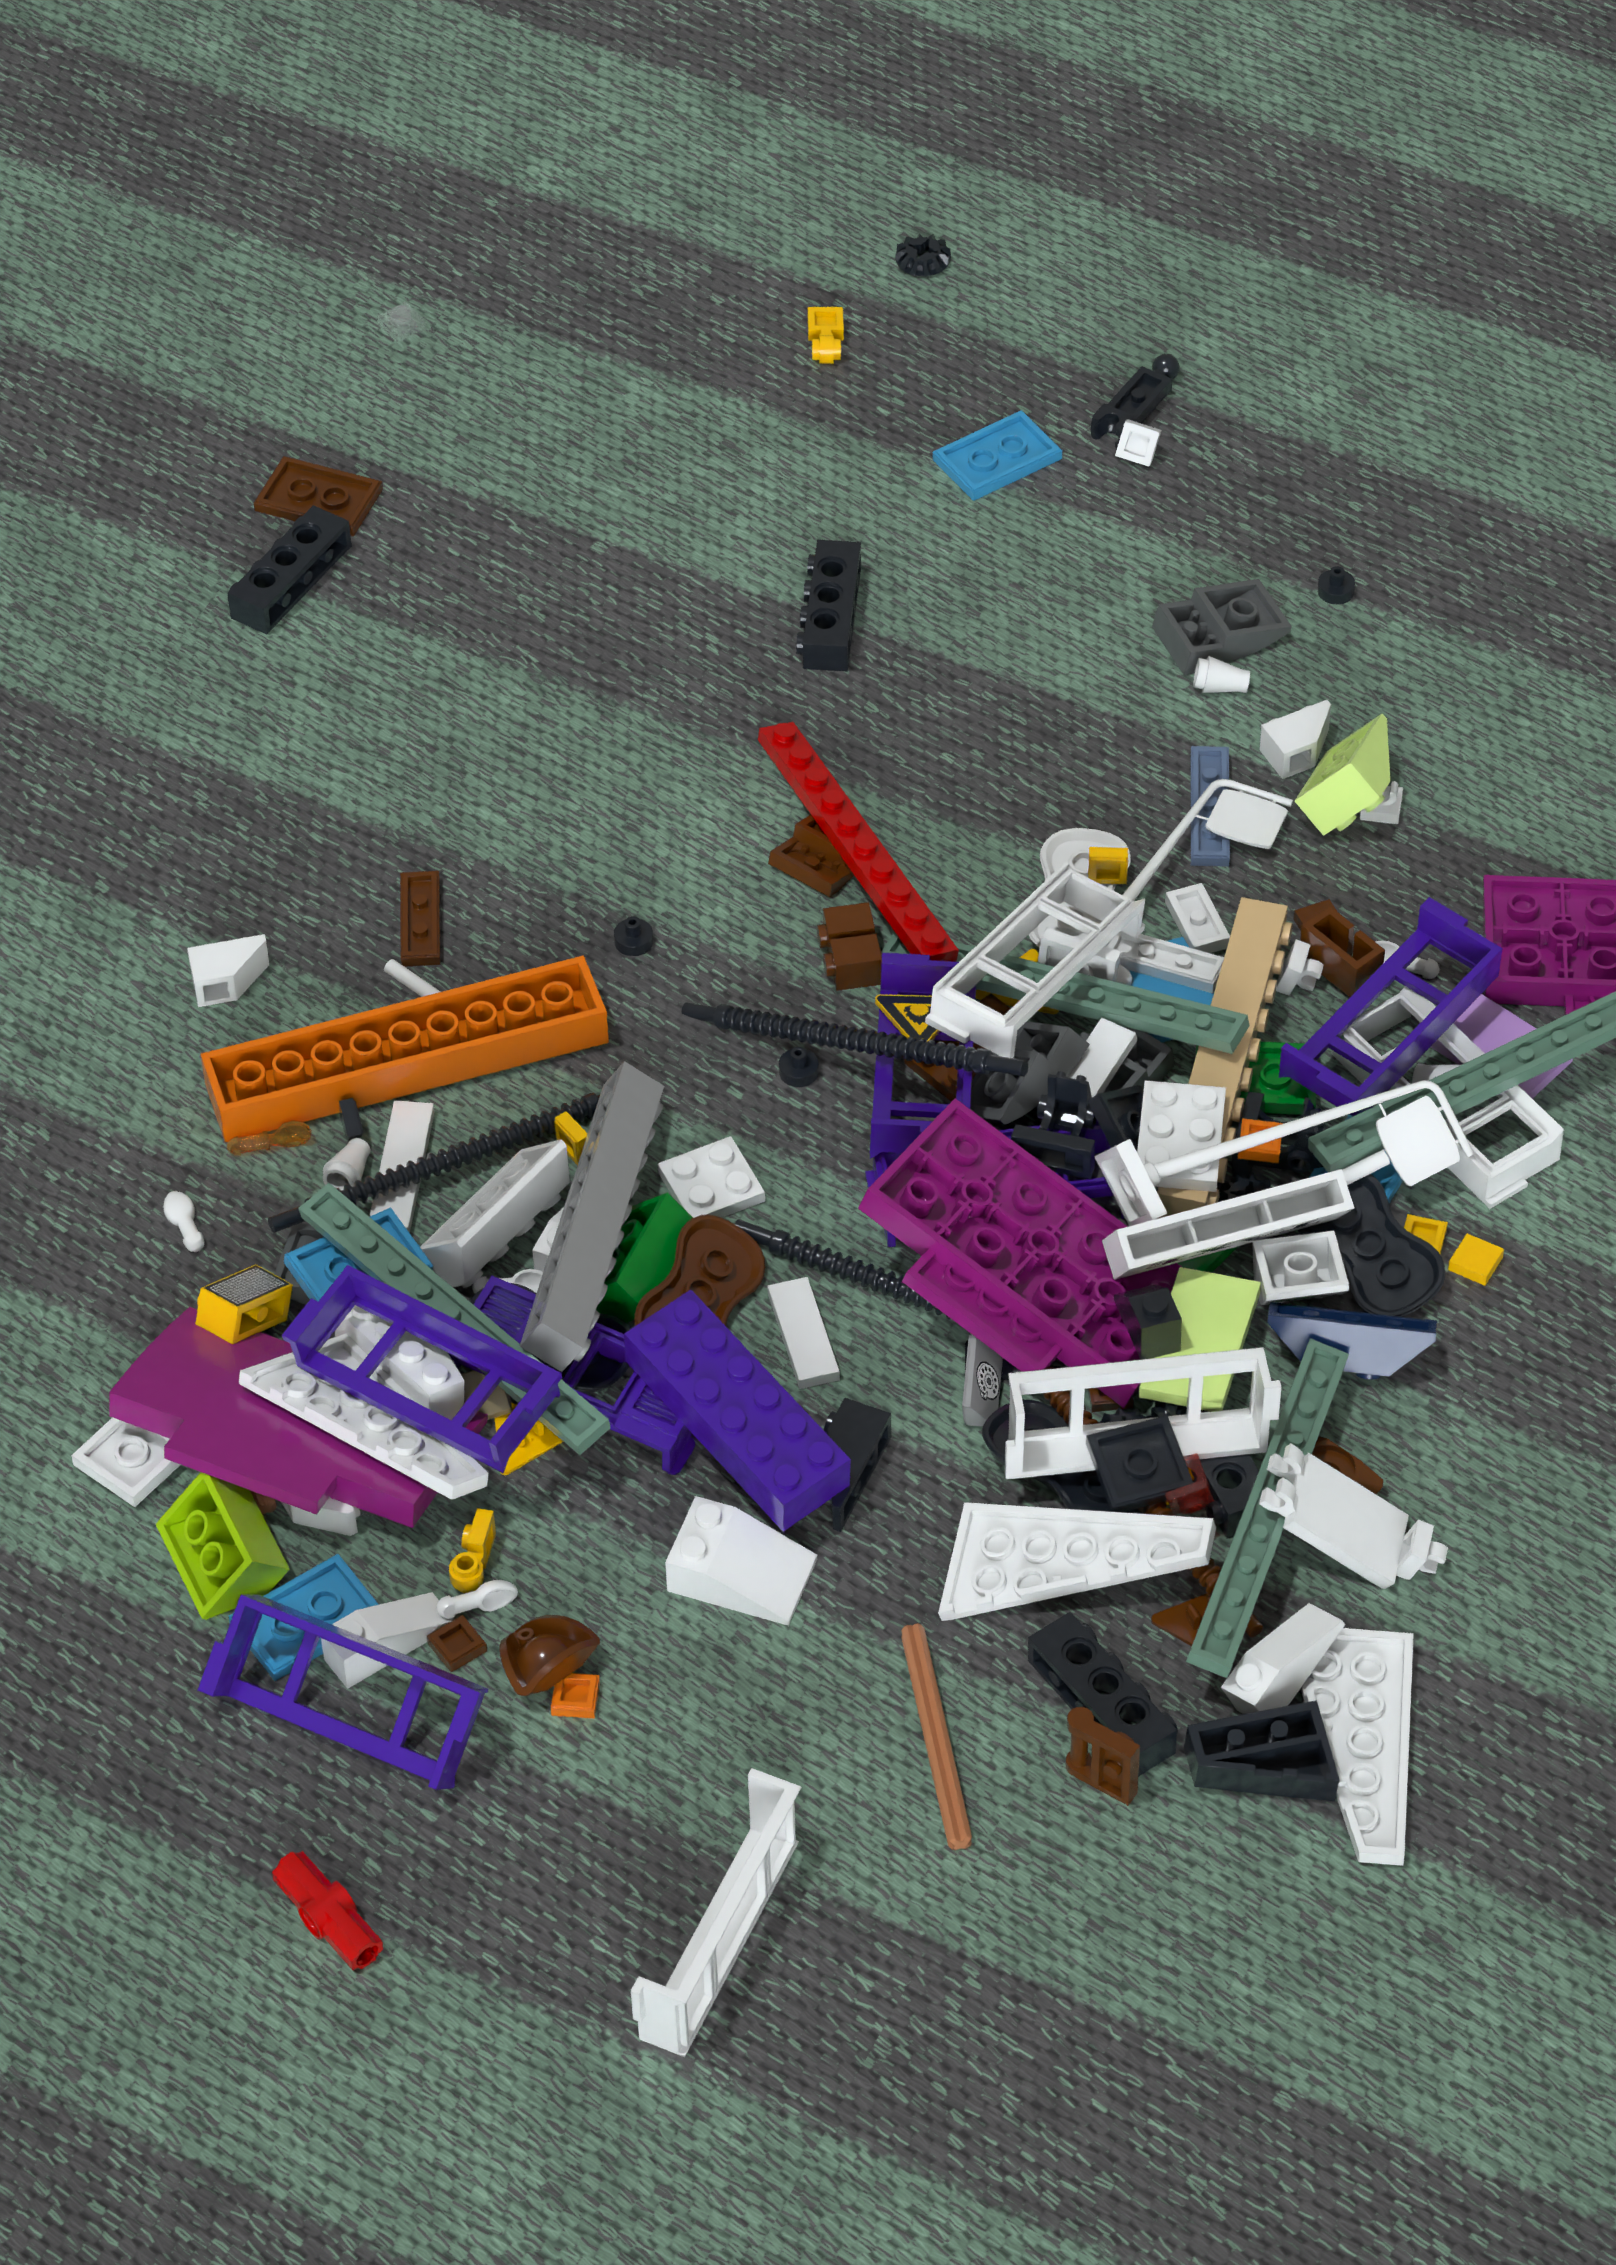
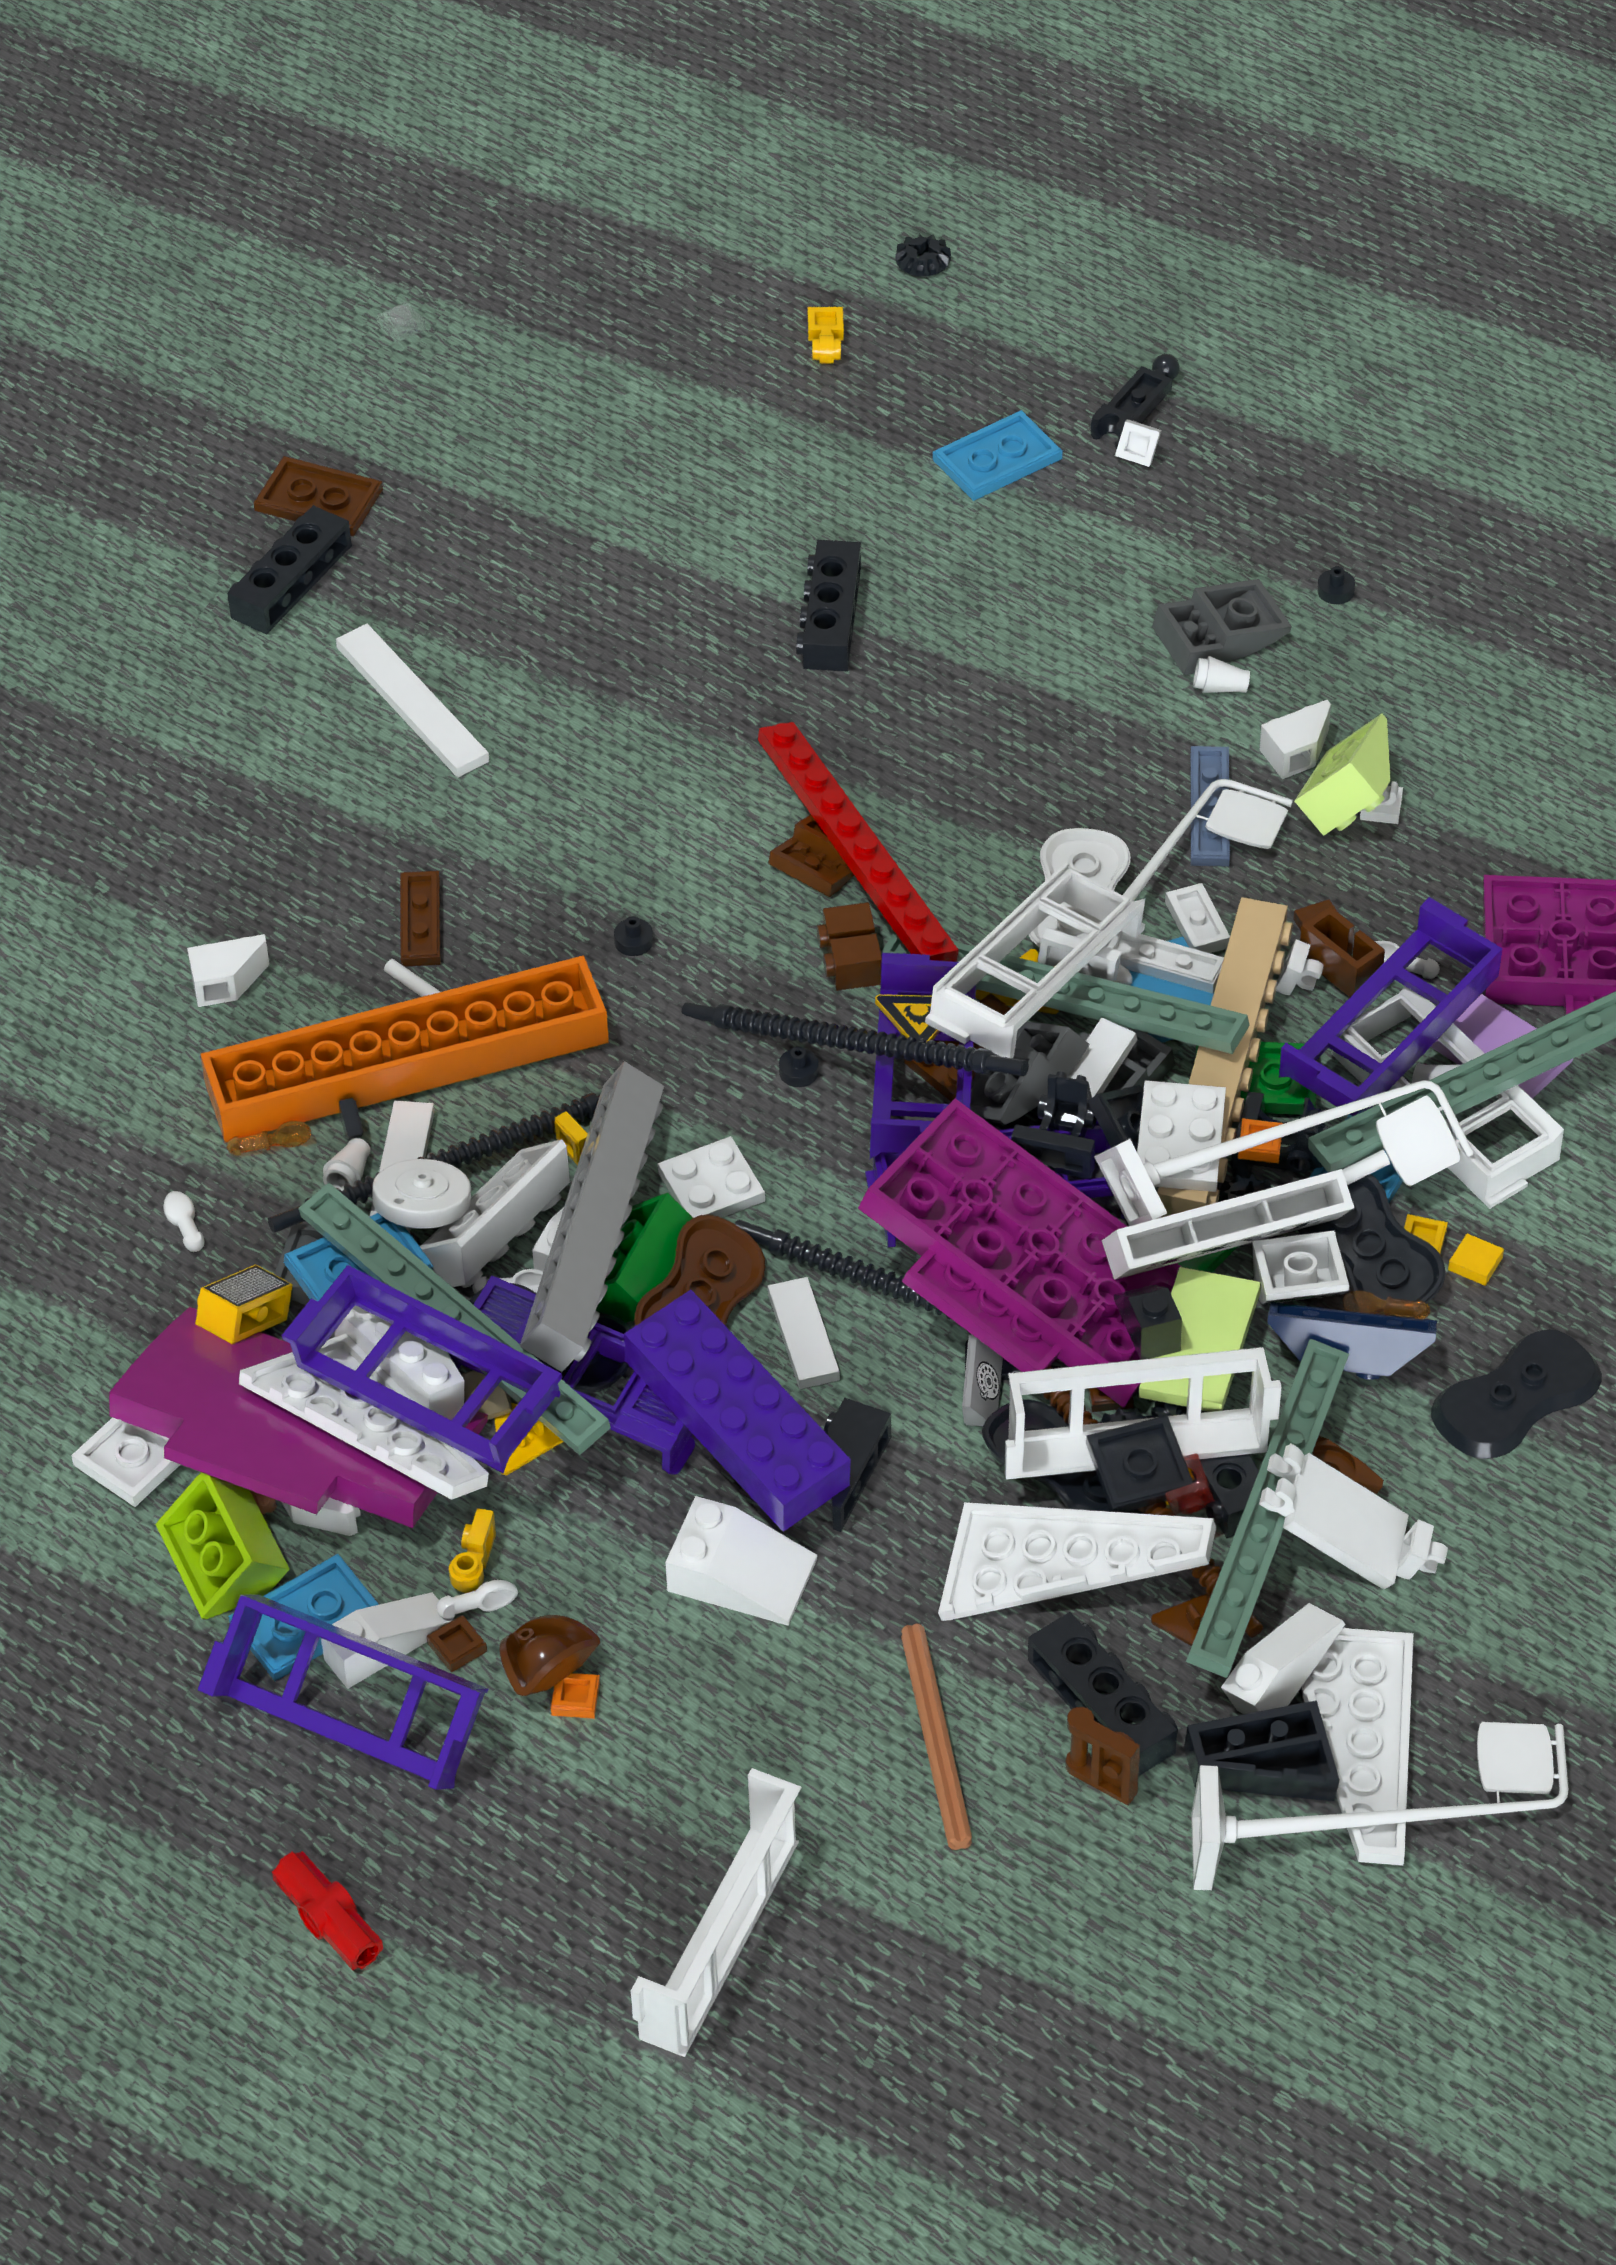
(412, 700): none -> white tile
(421, 1193): none -> white wheel
(1108, 865): yellow tile -> none
(1369, 1303): none -> clear orange piece
(1497, 1410): none -> black plate
(1509, 1760): none -> white piece

